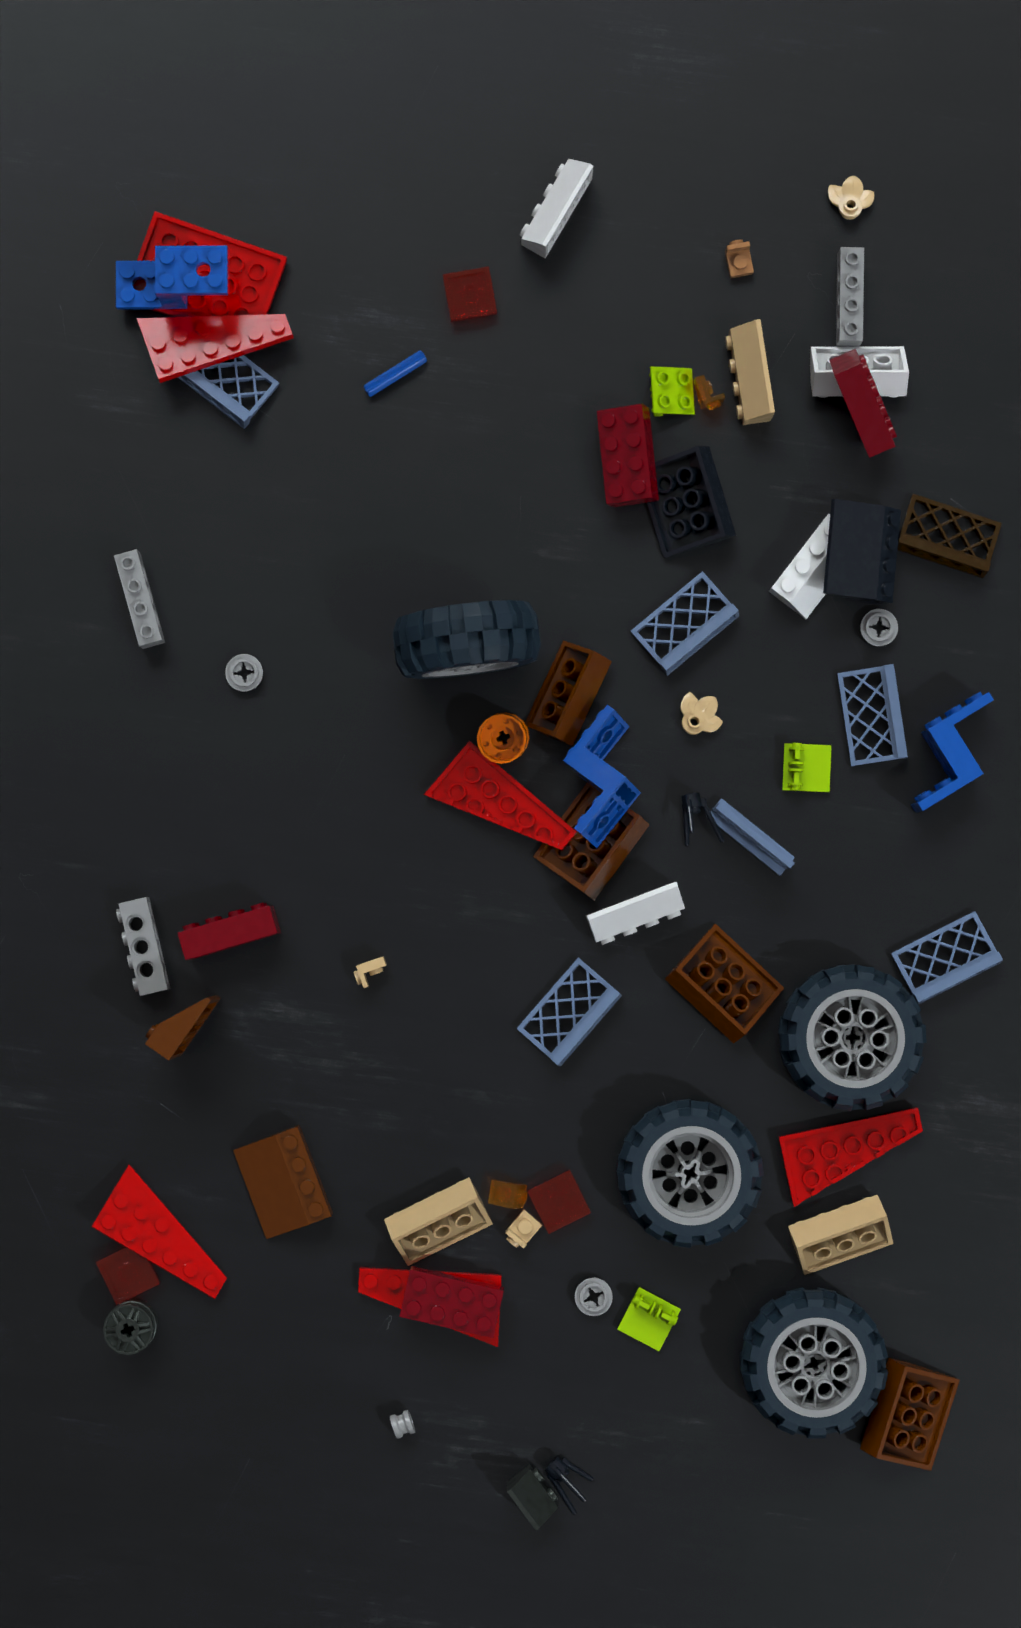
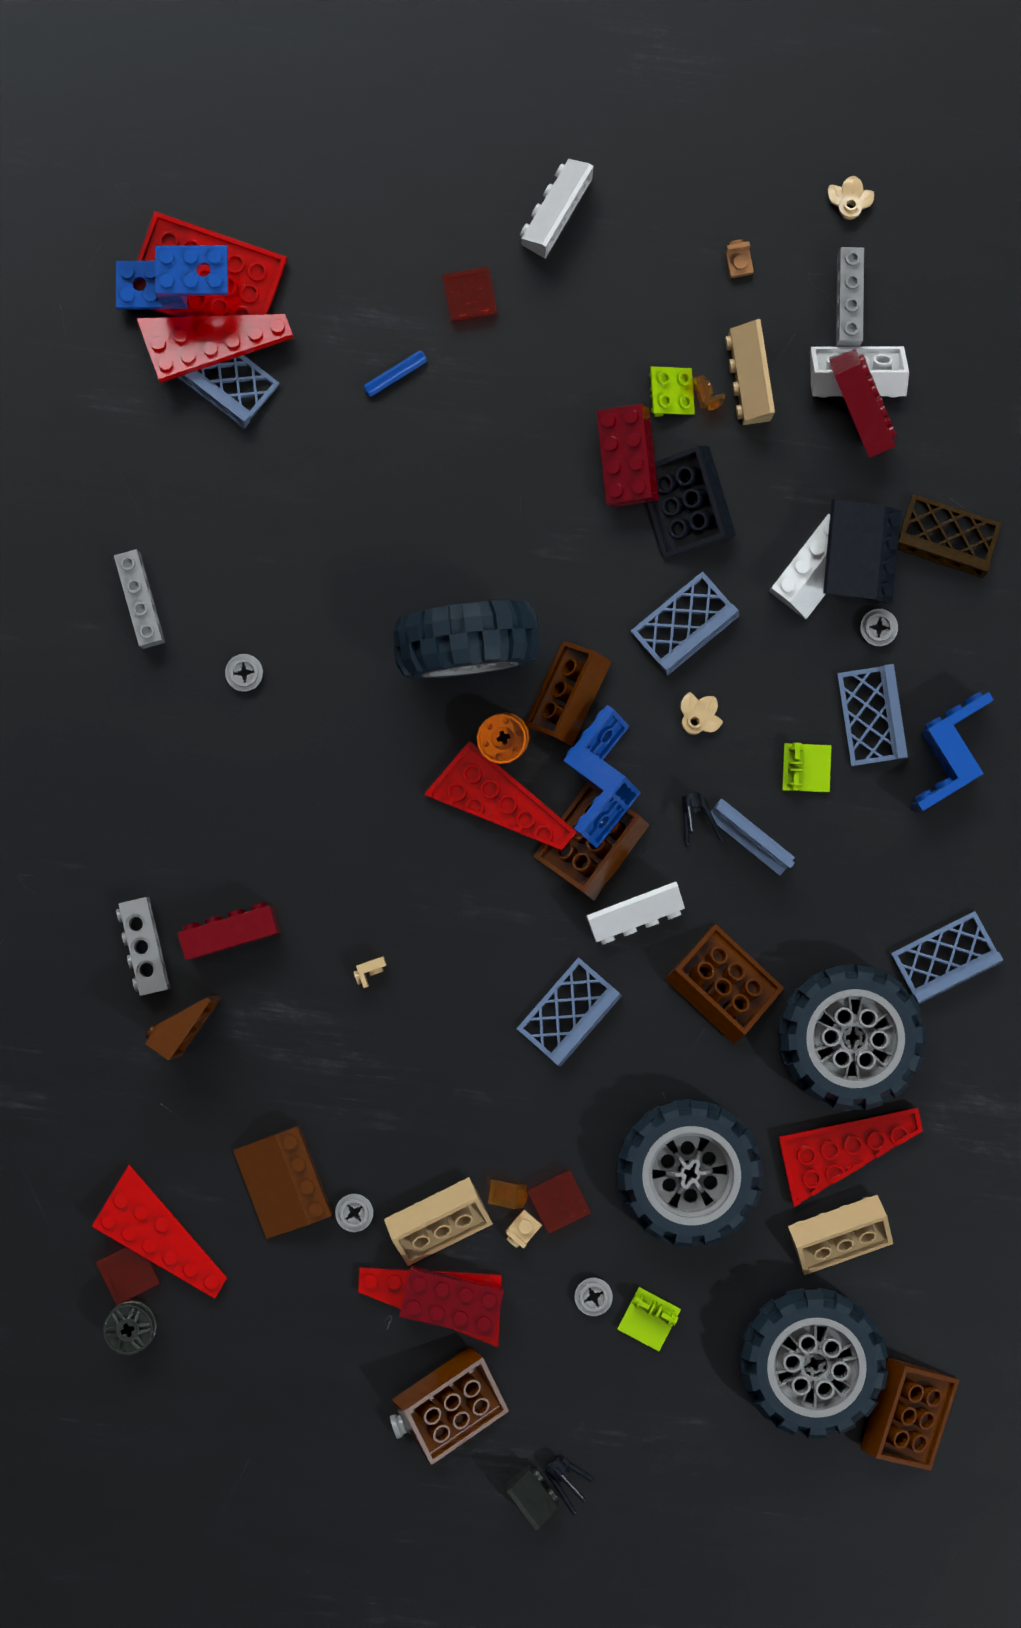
(354, 1224): none -> light grey gear
(451, 1405): none -> reddish brown slope

